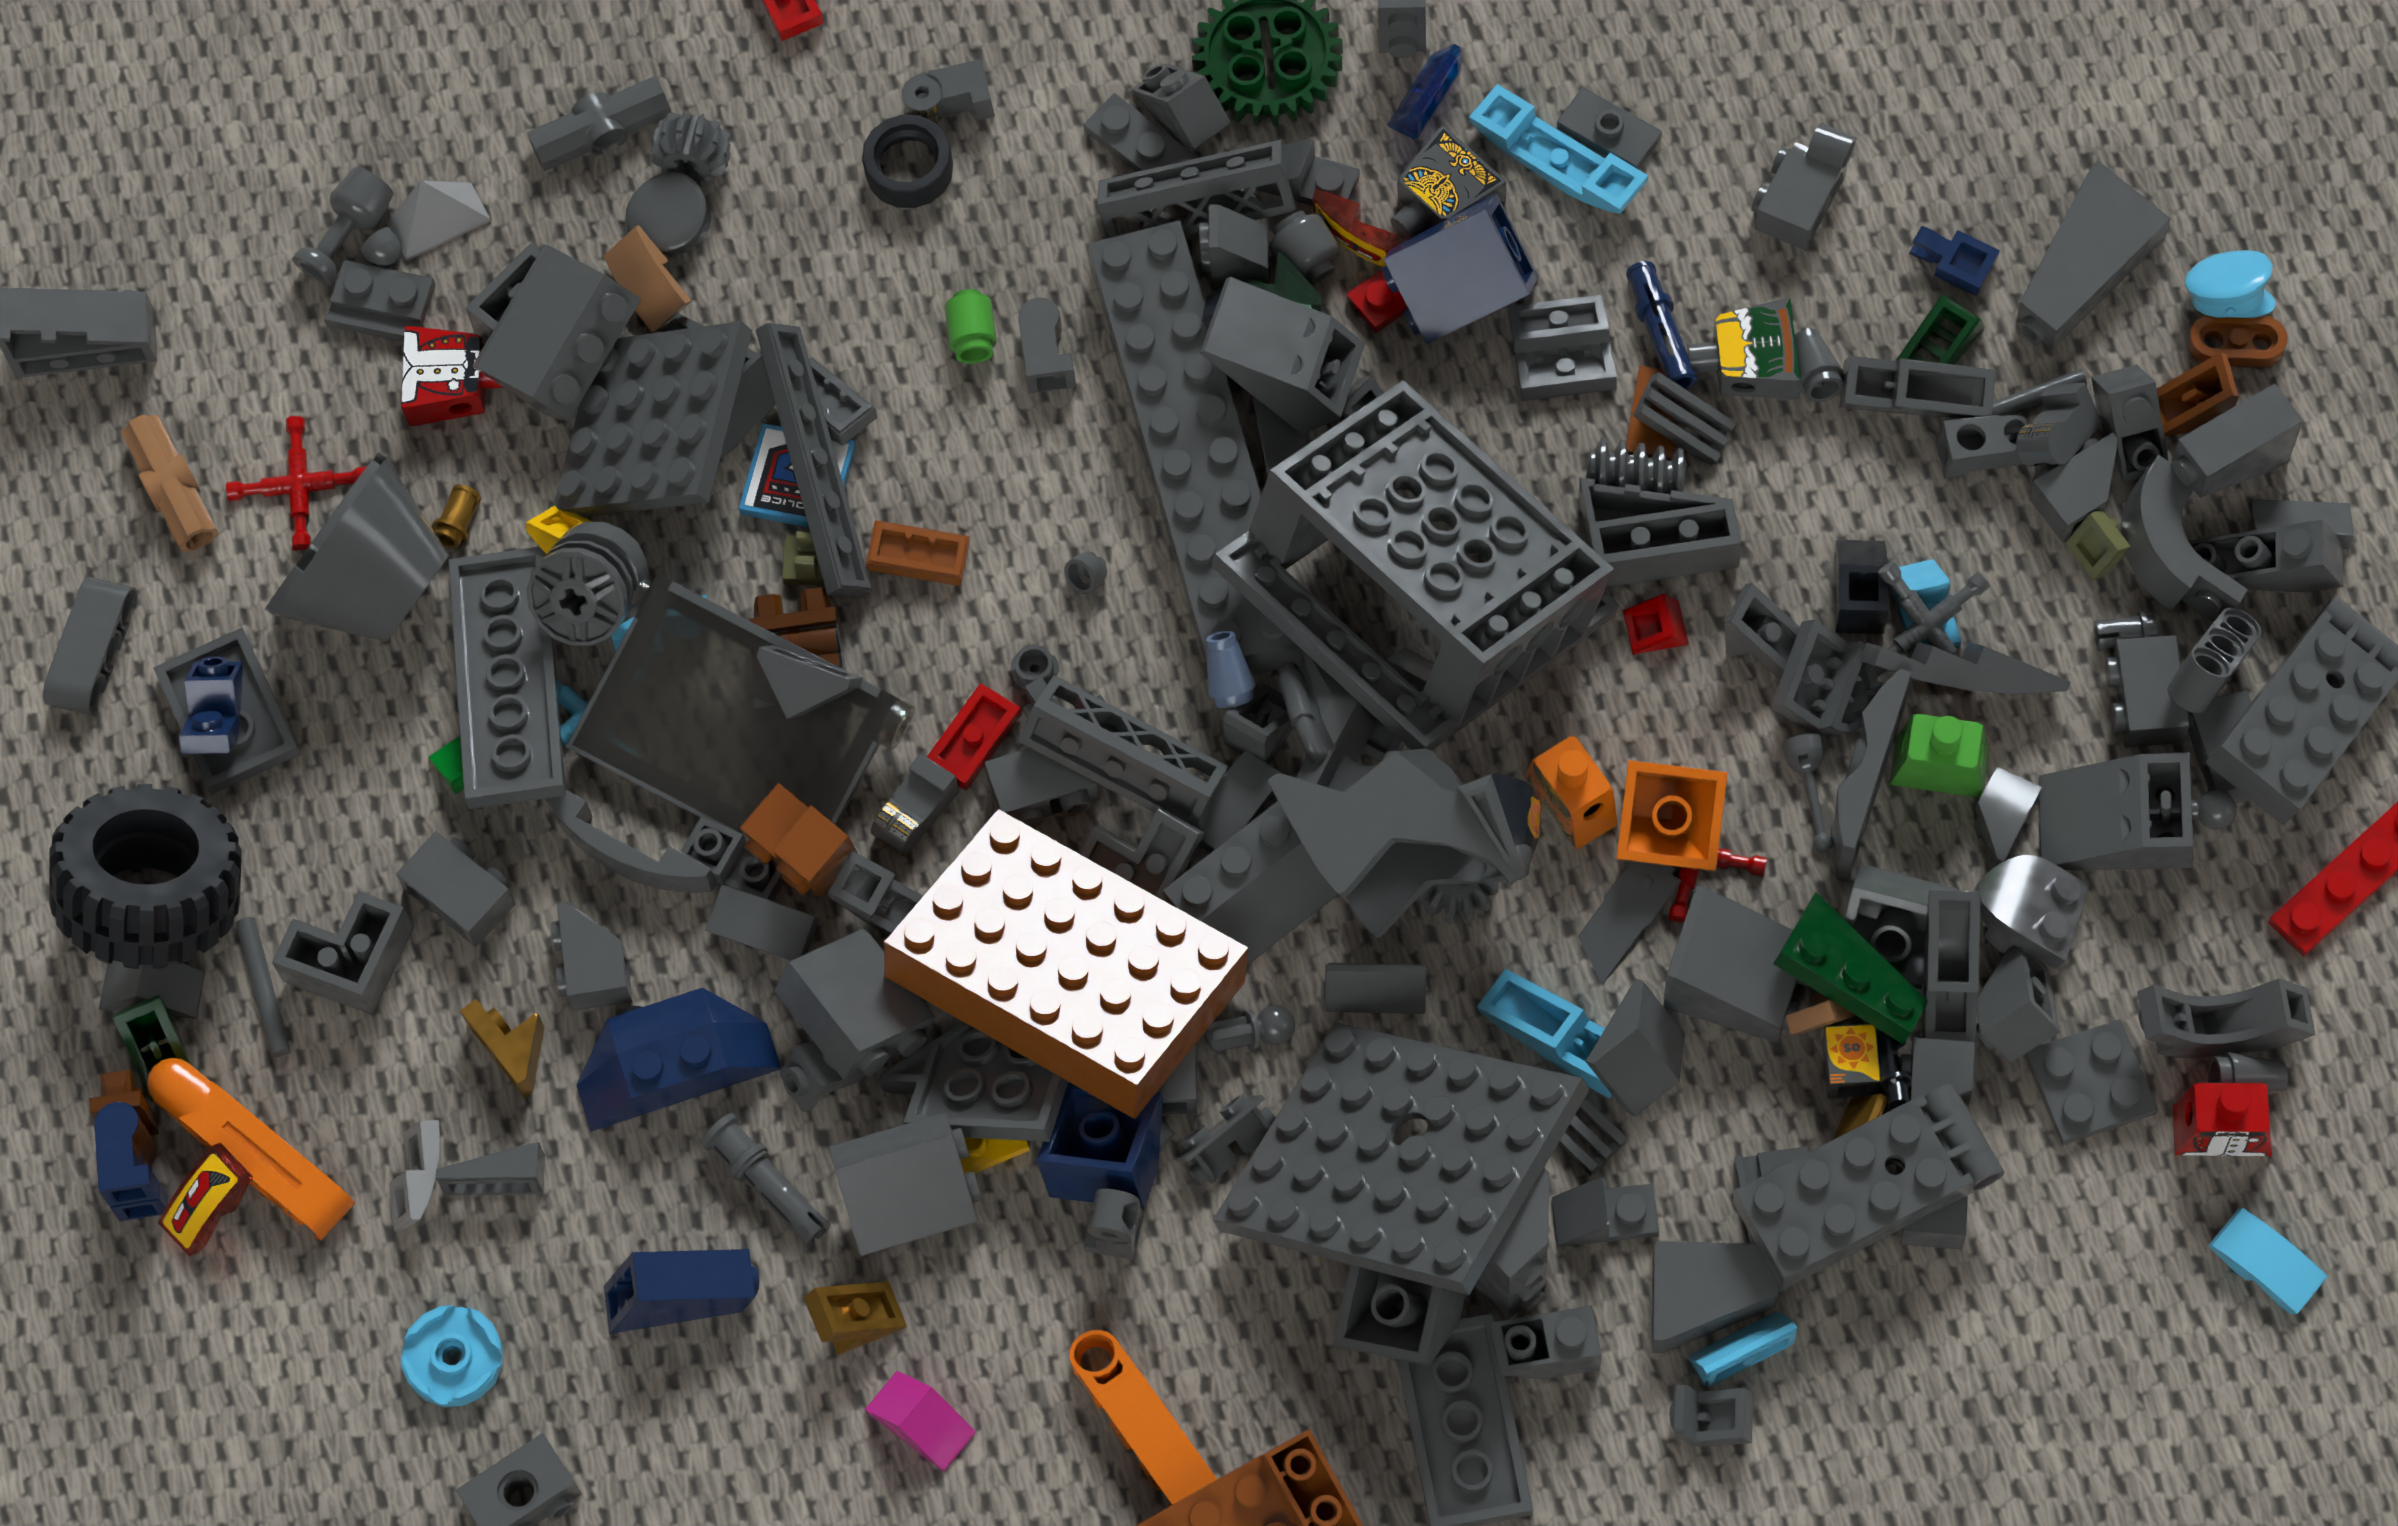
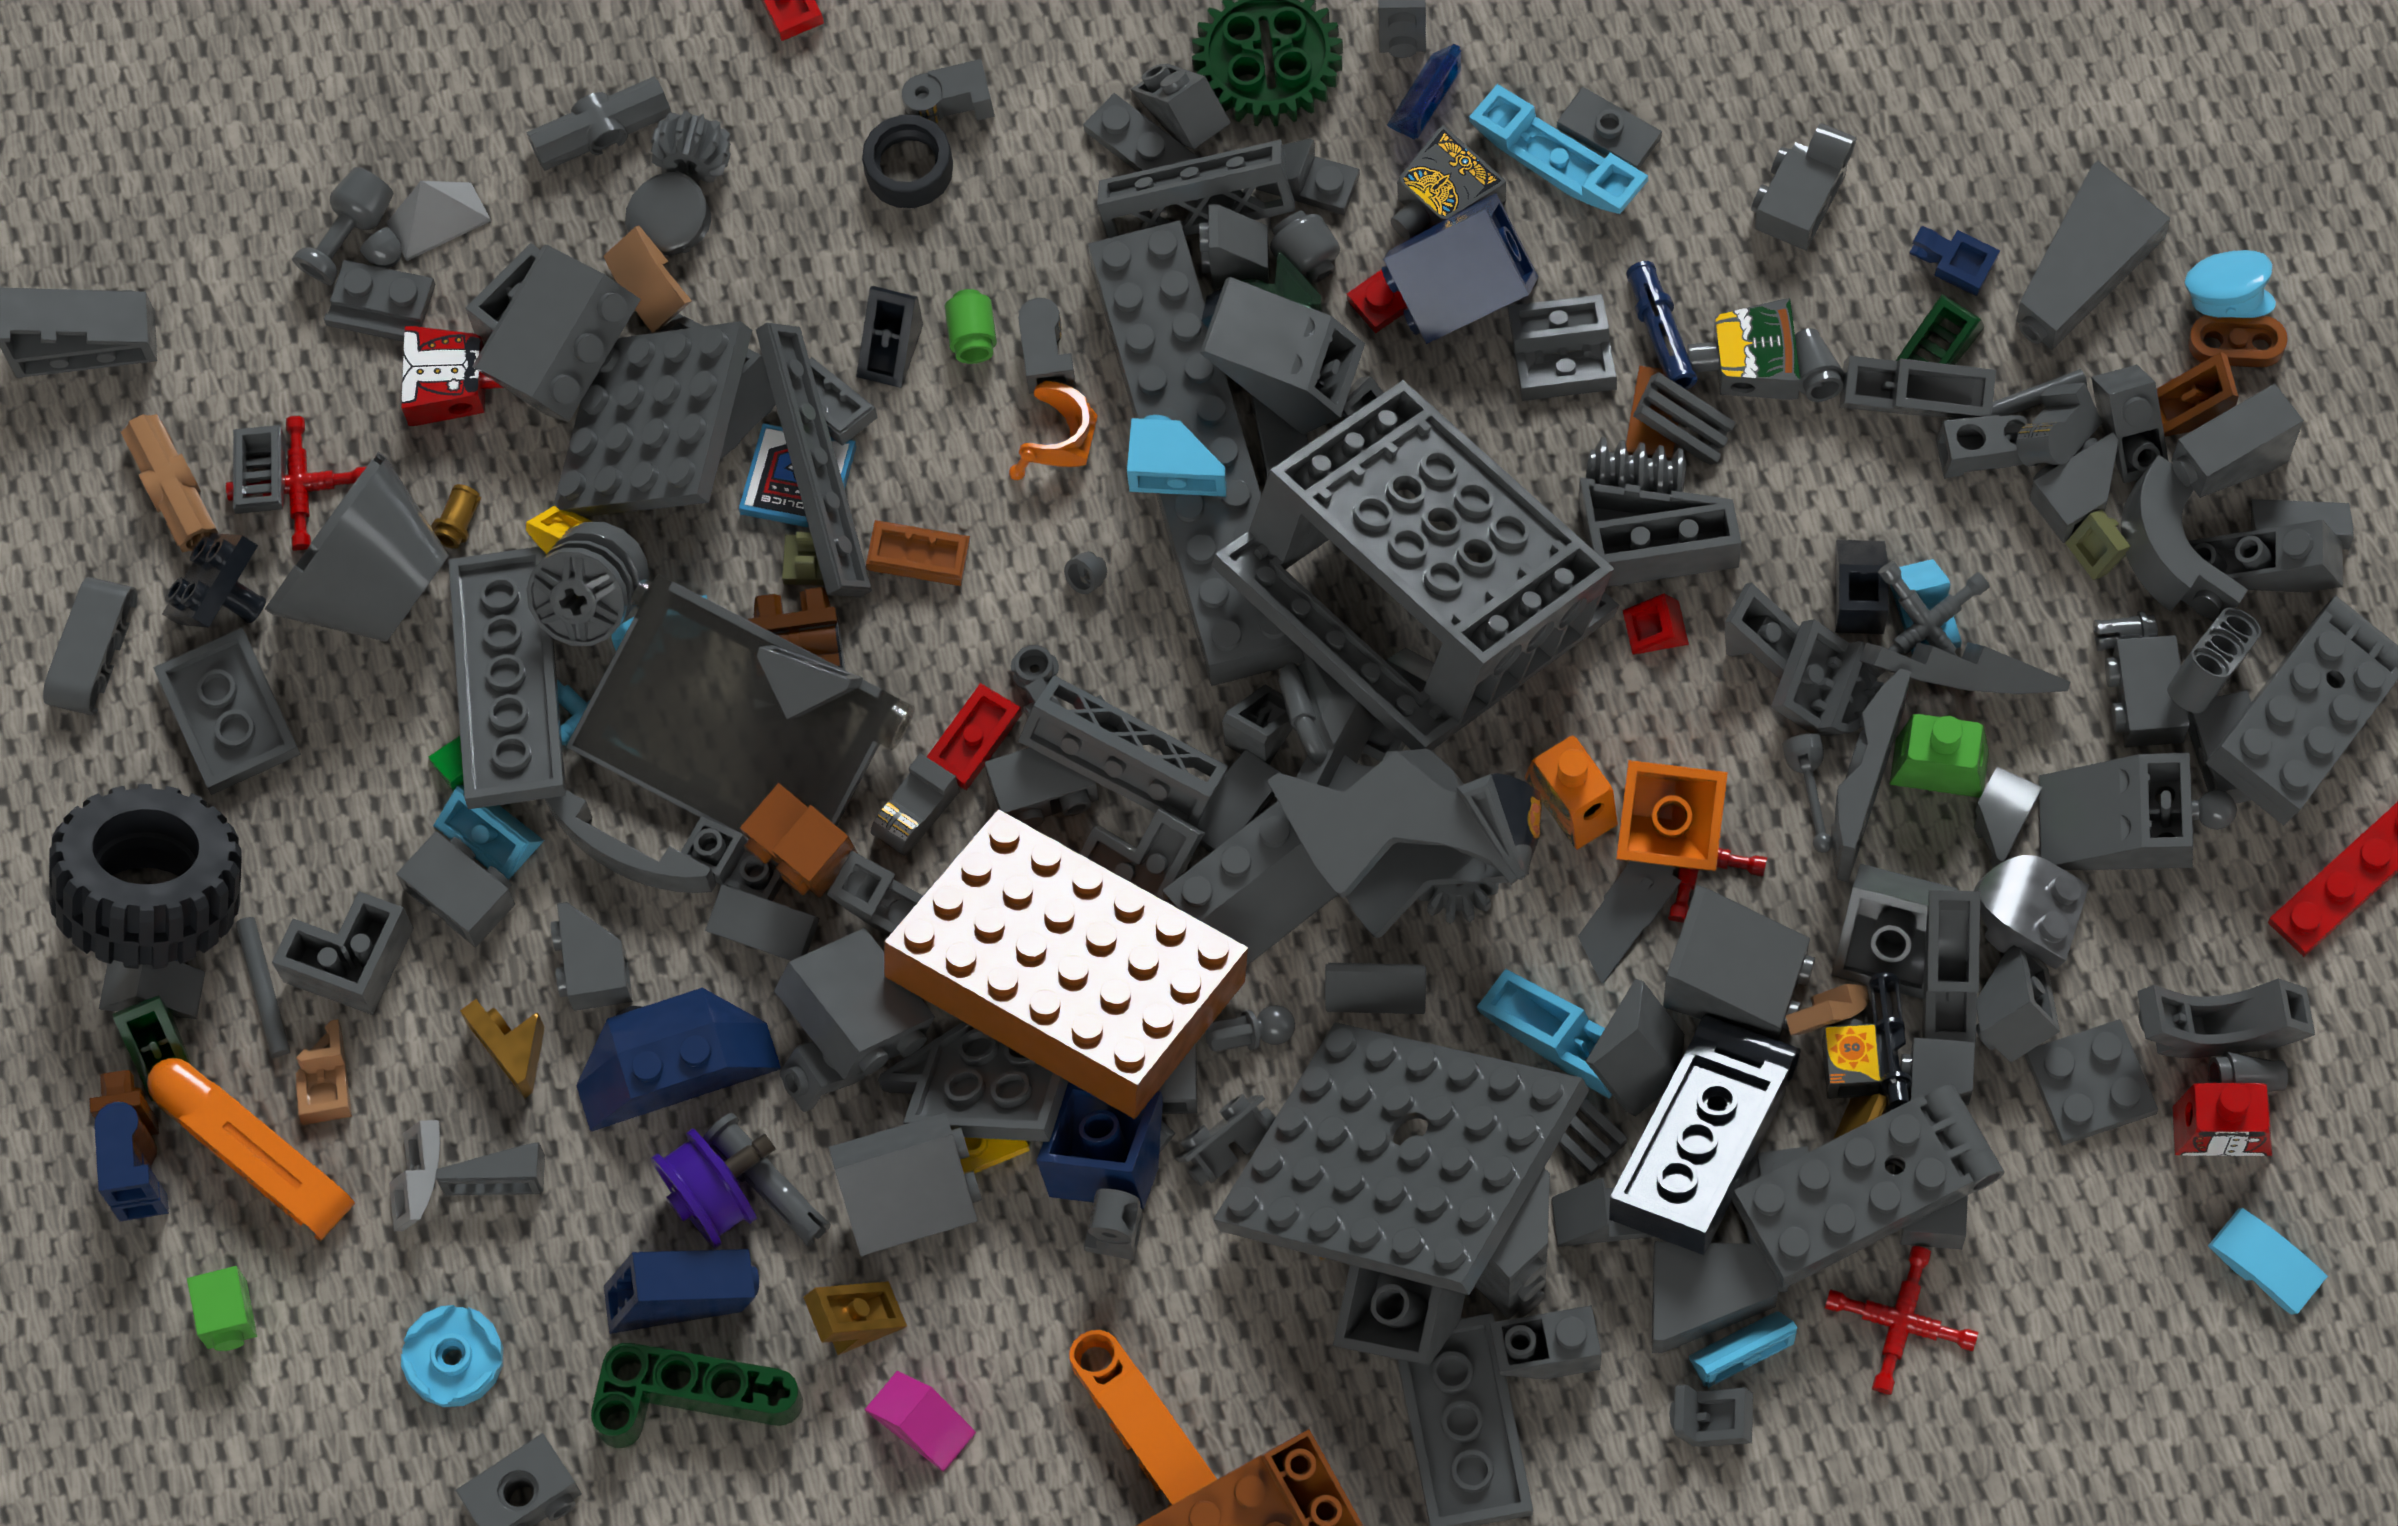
(203, 1198): slope -> none
(213, 706): dark blue slope -> none
(214, 583): none -> black plate
(222, 1308): none -> bright green brick
(258, 442): none -> dark grey slope
(323, 1079): none -> medium nougat slope
(489, 832): none -> medium azure slope
(698, 1395): none -> dark green beam
(706, 1186): none -> dark purple wheel
(889, 336): none -> black slope
(1081, 423): none -> orange helmet
(1171, 460): none -> medium azure slope
(1227, 671): sand blue cone -> none
(1345, 223): clear red slope -> none
(1703, 1134): none -> hinge
(1849, 971): dark green wing -> none
(1901, 1320): none -> red piece

